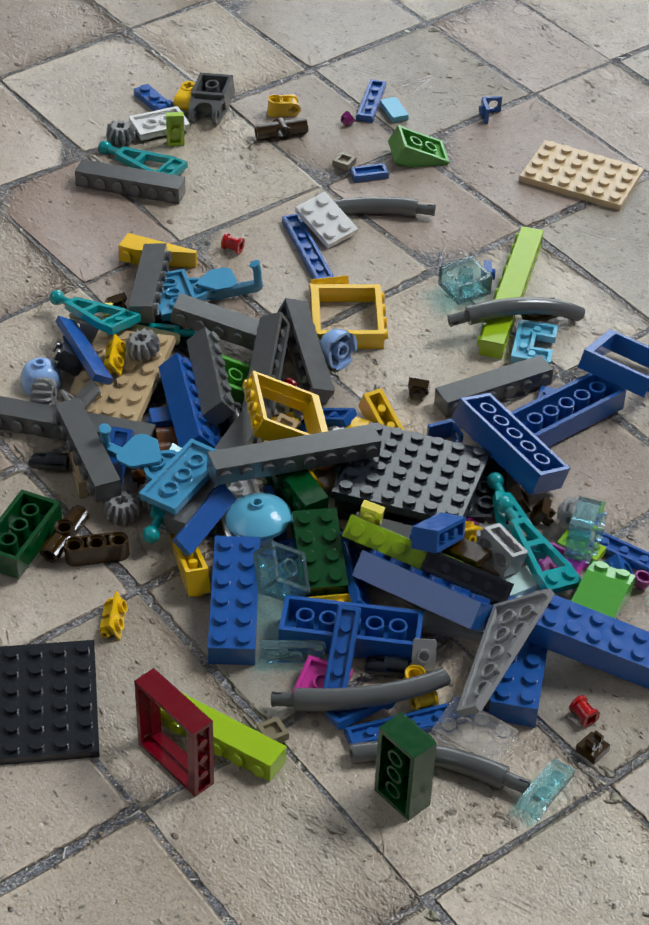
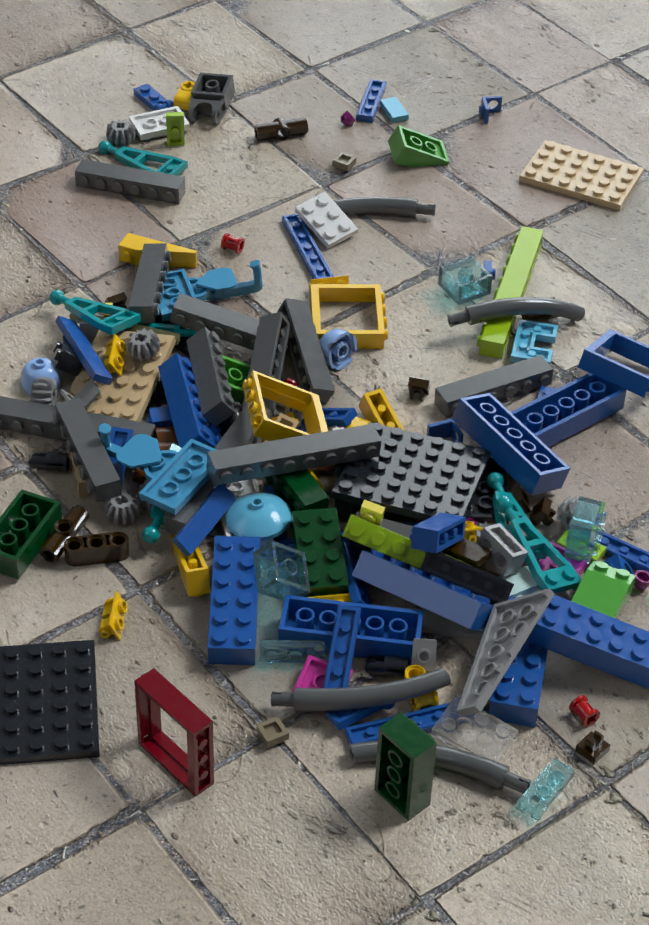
(238, 742): lime brick -> none
(281, 105): yellow piece -> none
(369, 173): blue tile -> none

